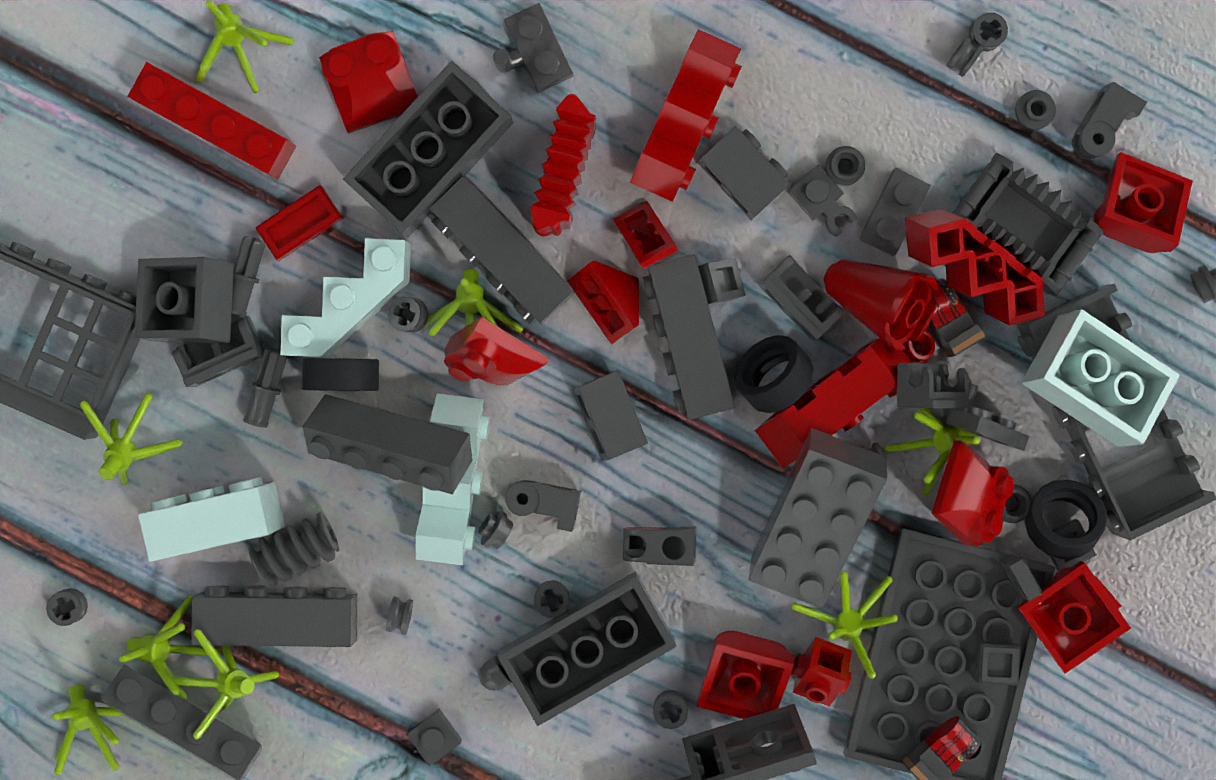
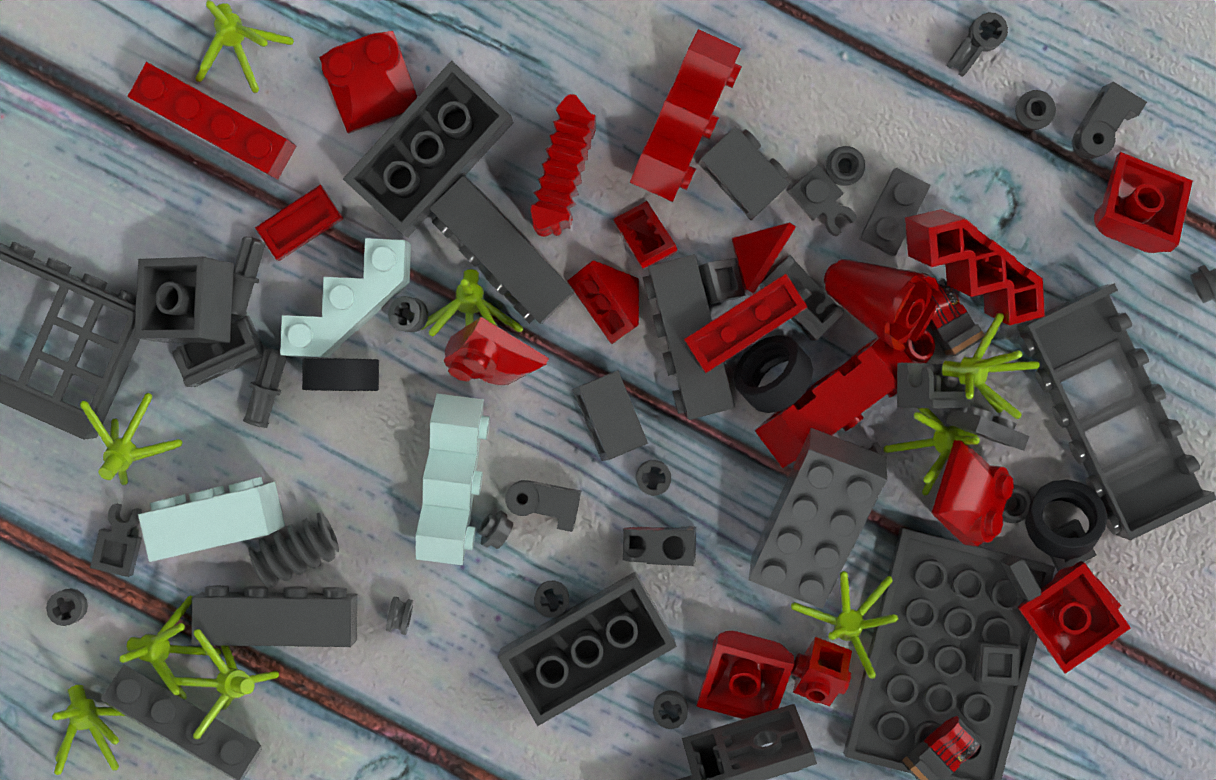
(116, 548): none -> dark grey plate
(388, 444): dark grey brick -> none
(434, 737): dark grey plate -> none
(493, 675): dark grey hinge -> none
(535, 48): flat silver plate -> none
(661, 487): none -> dark grey bush
(745, 323): none -> red plate
(757, 253): none -> red slope
(975, 370): none -> lime plant
(1029, 222): dark grey piece -> none
(1100, 378): light aqua brick -> none

